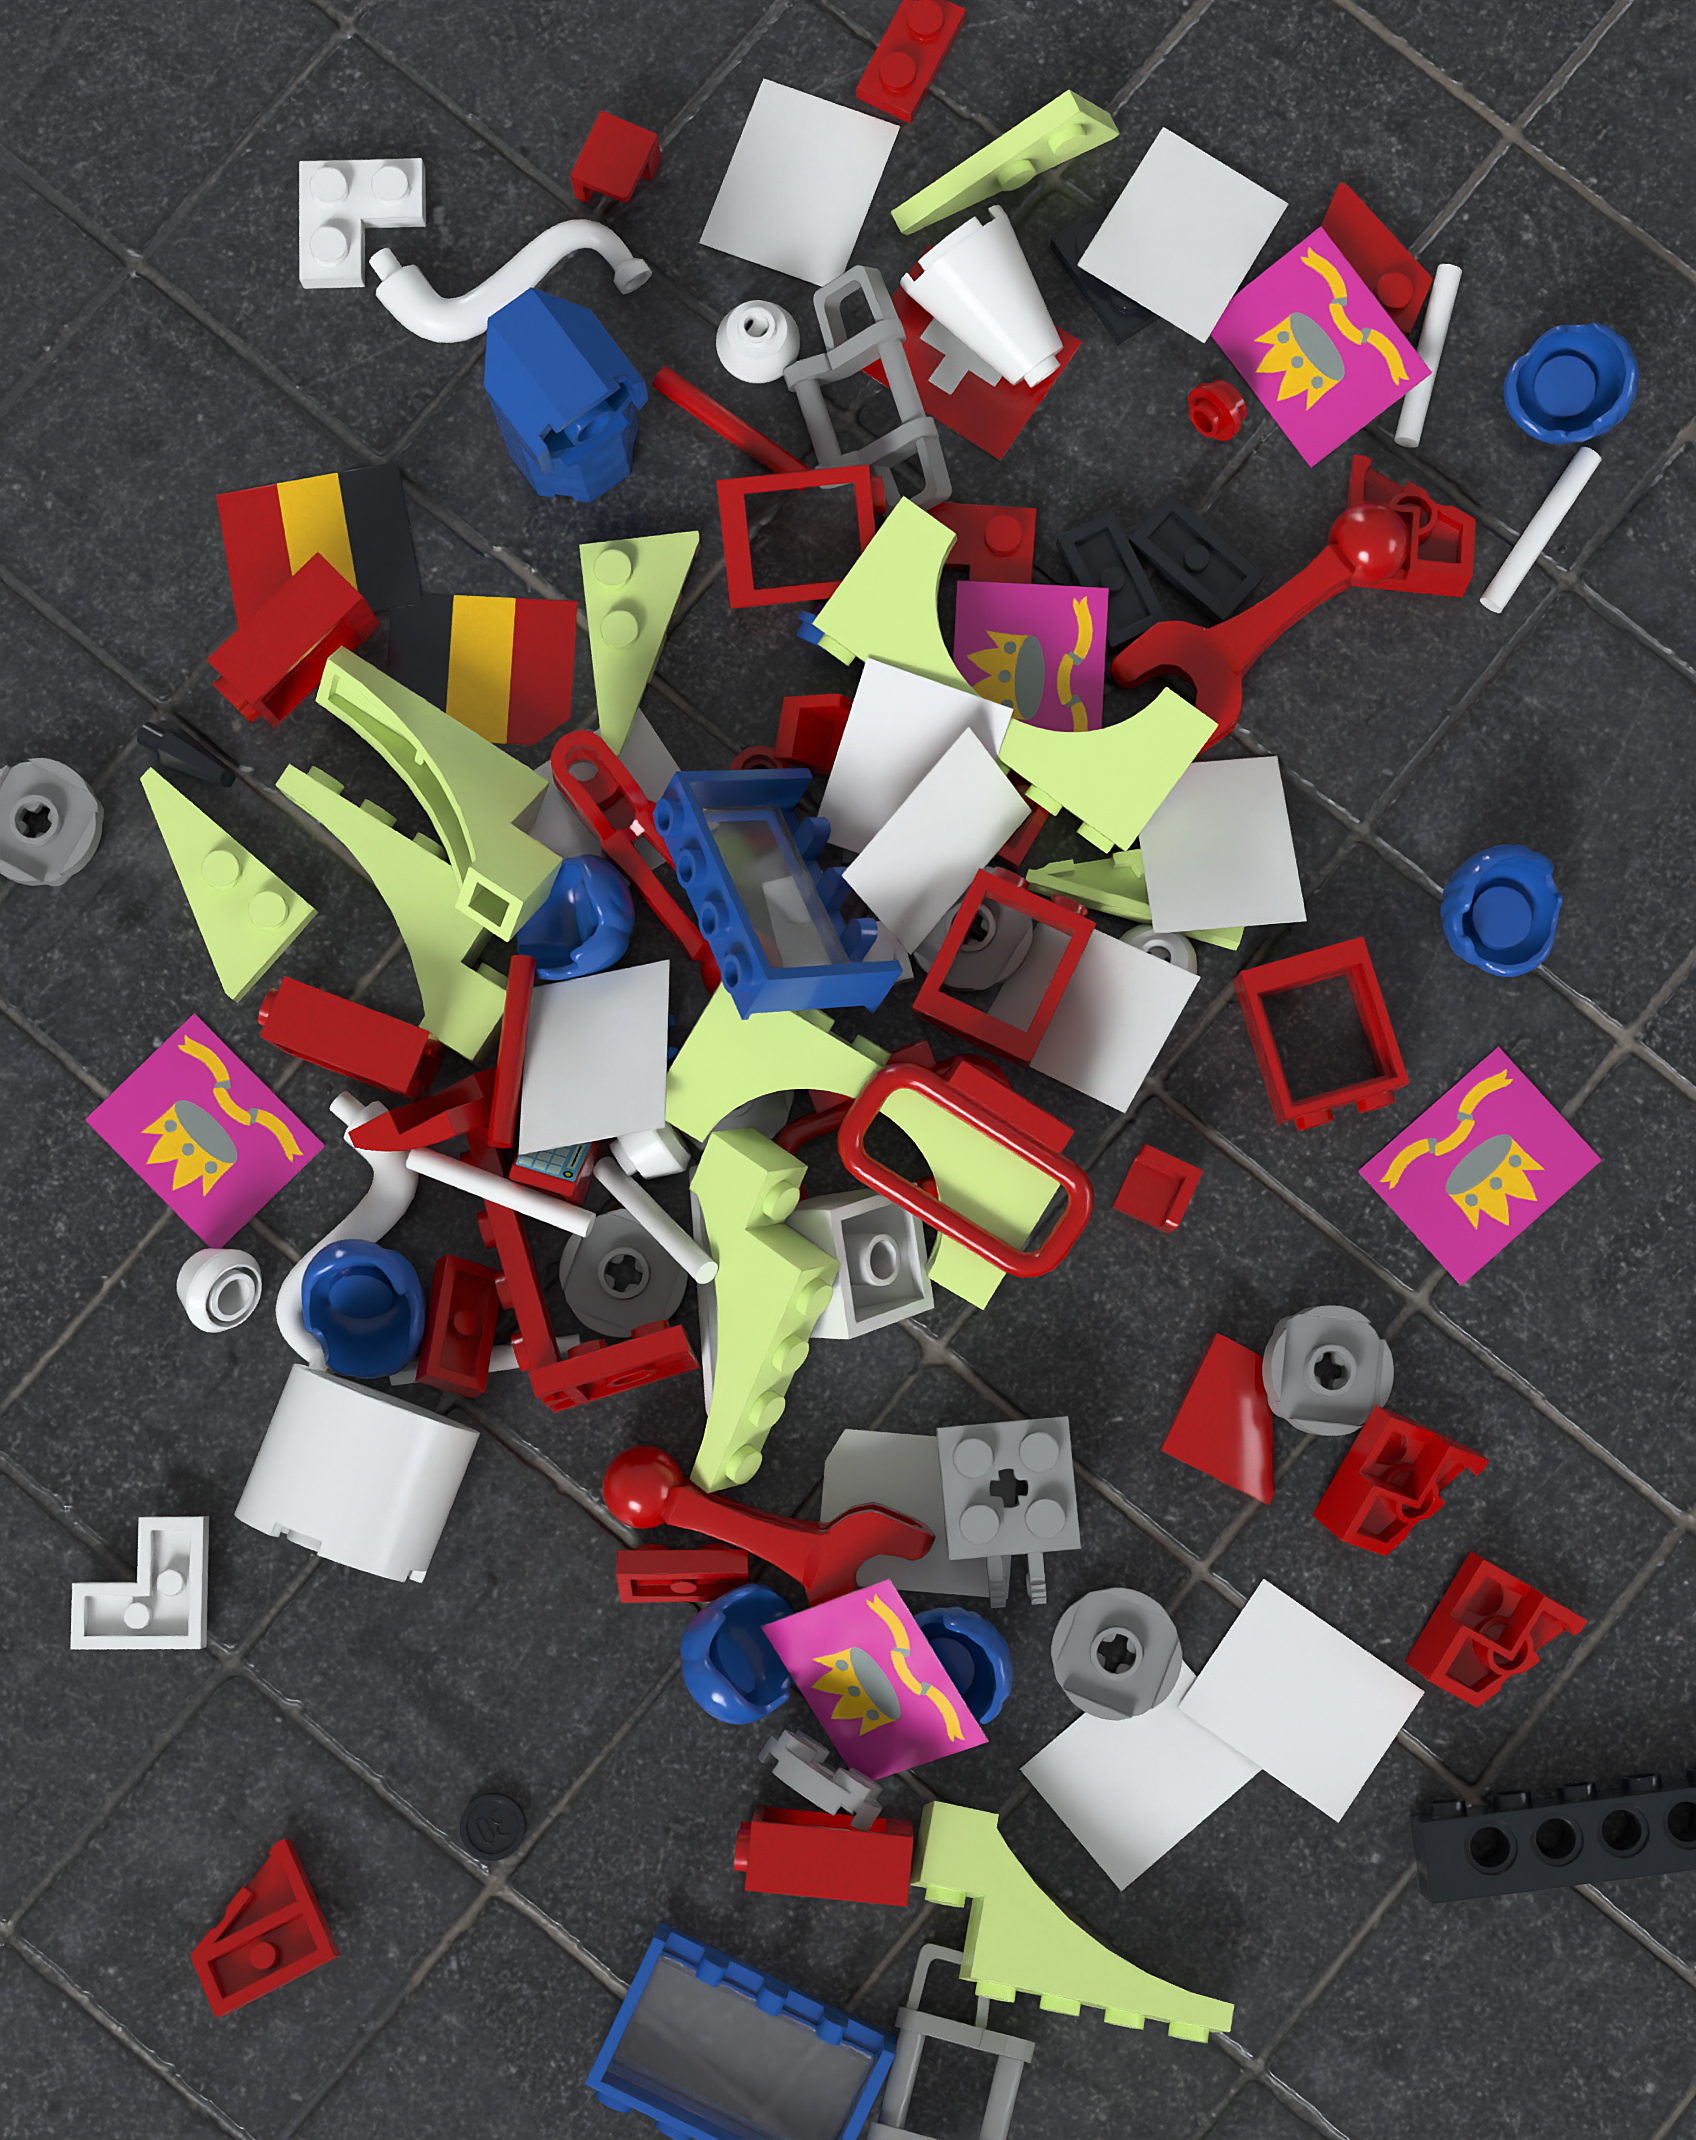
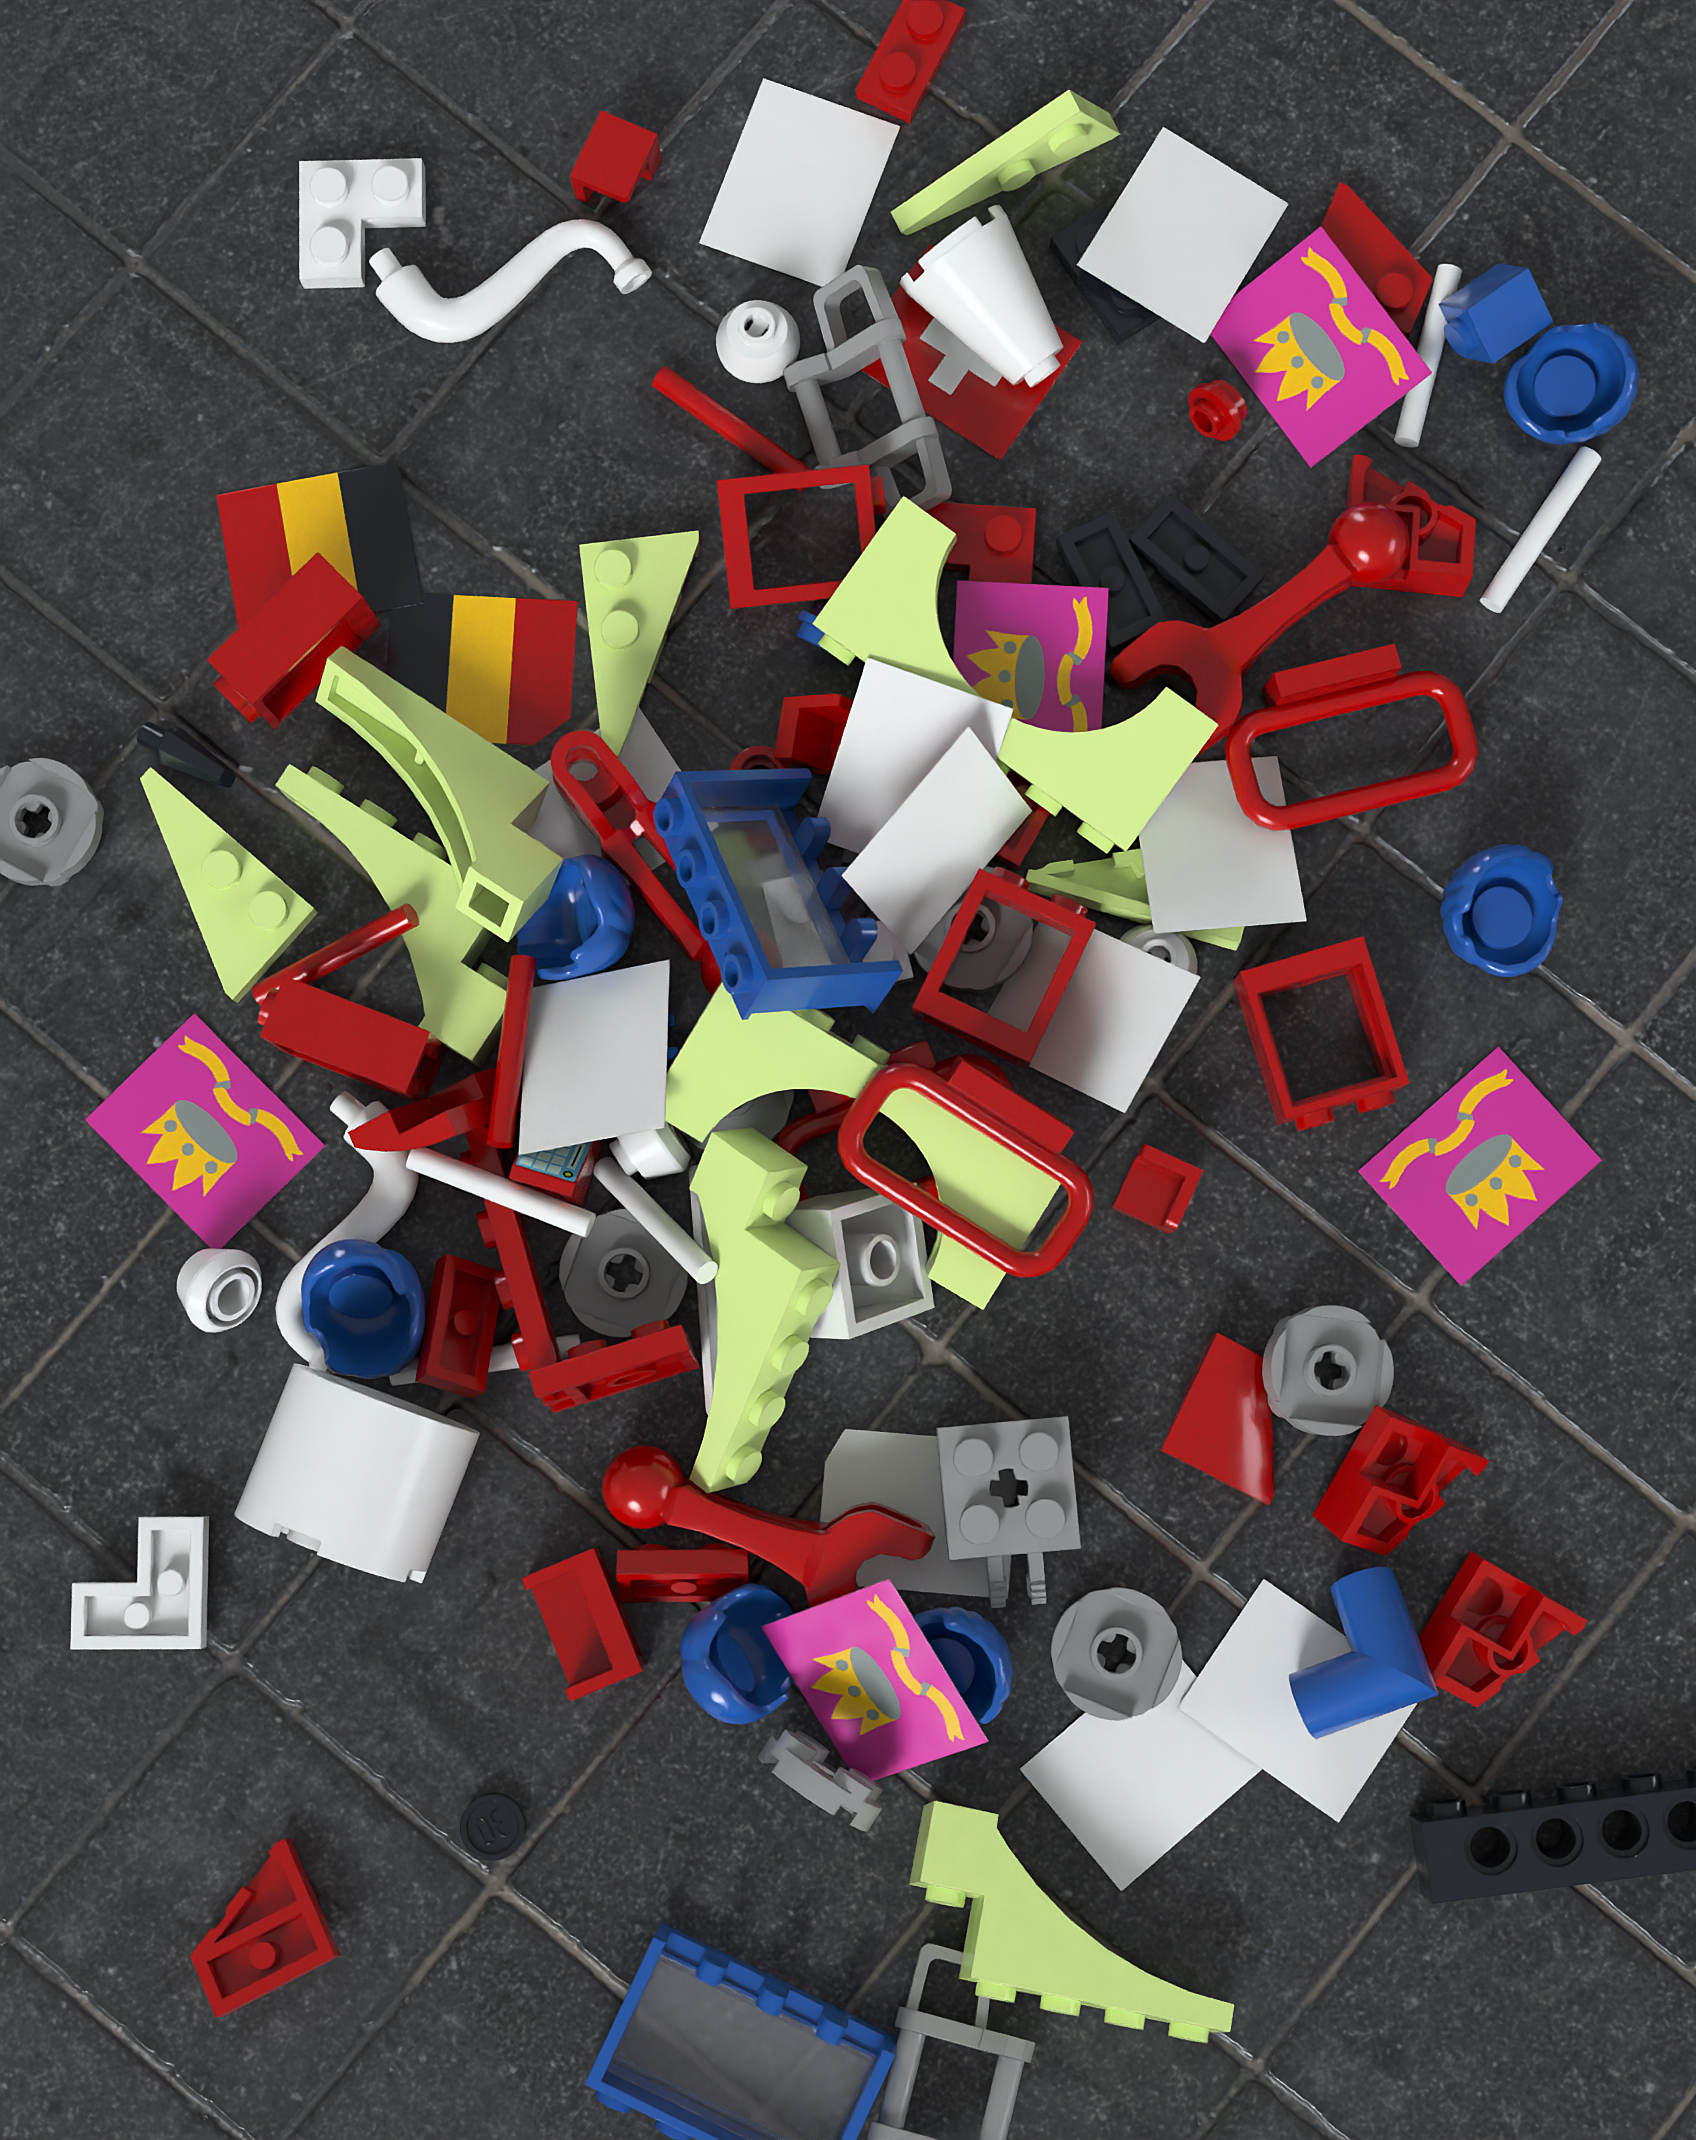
(342, 950): none -> red bar
(562, 396): blue brick -> none
(586, 1622): none -> red panel
(825, 1855): red window -> none
(1336, 689): none -> red bar
(1384, 1662): none -> blue brick
(1494, 313): none -> blue brick

